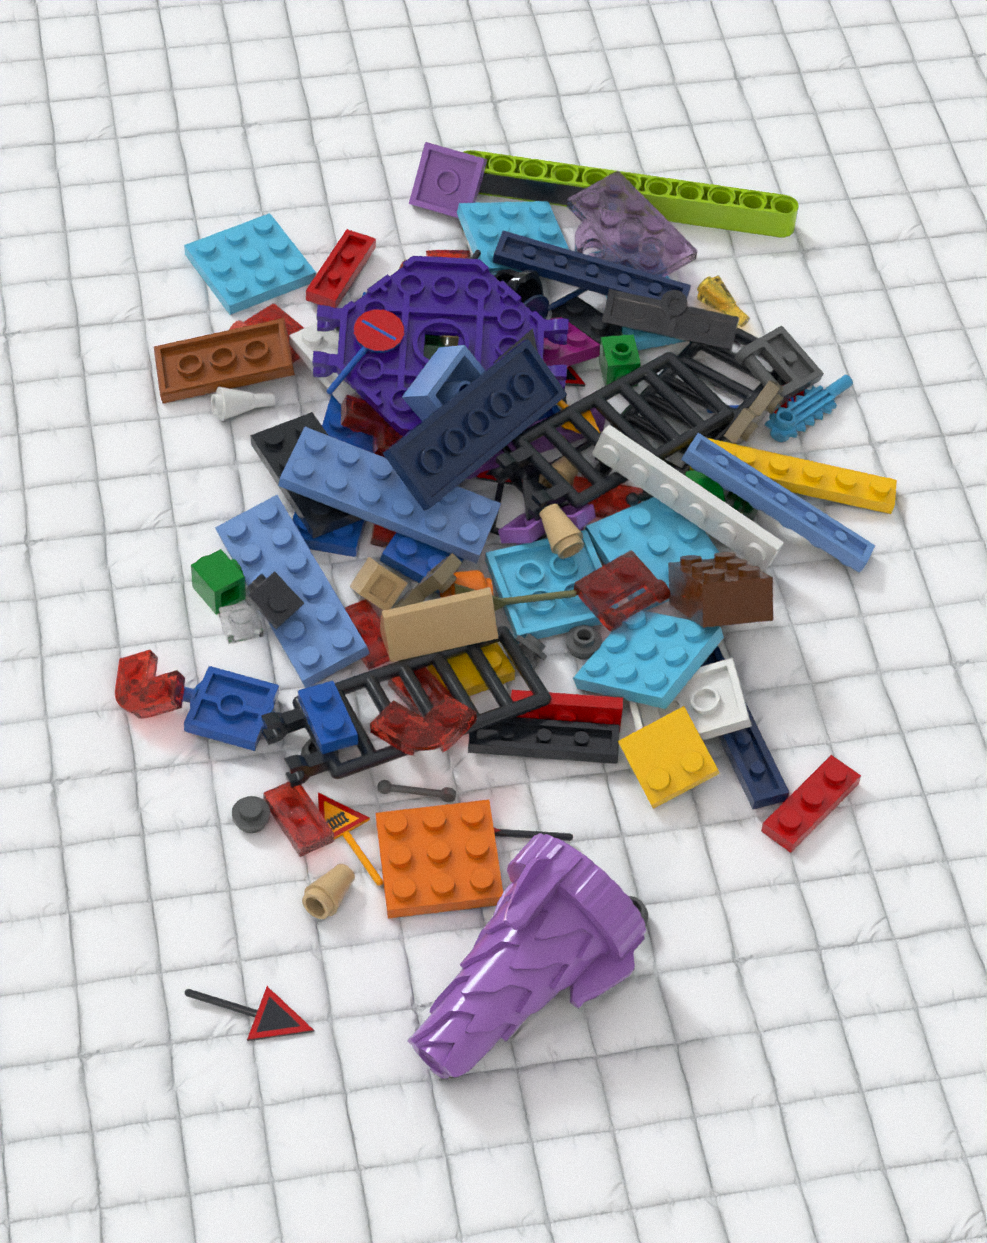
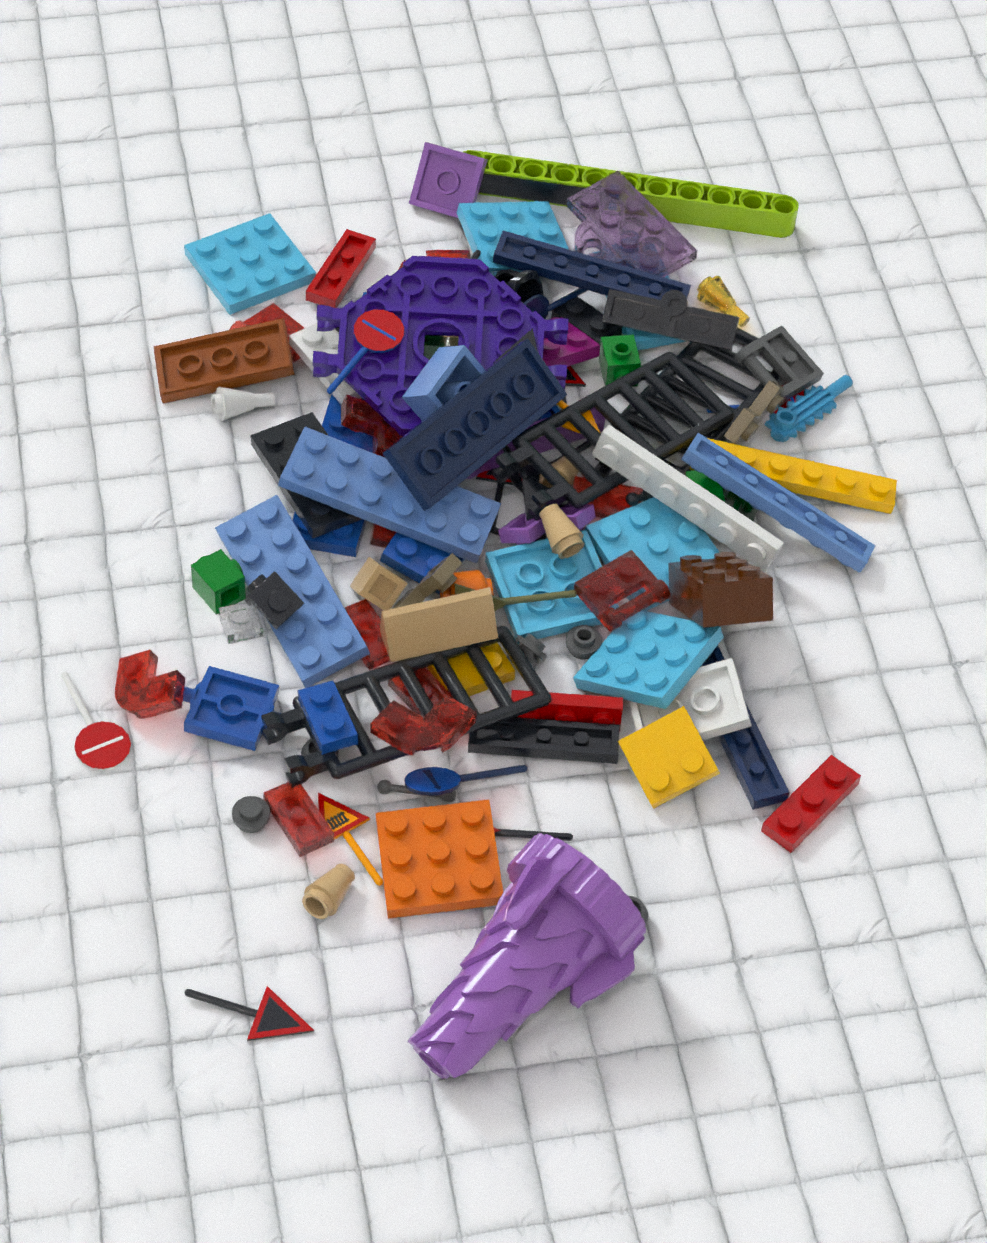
(100, 744): none -> red piece
(440, 781): none -> piece

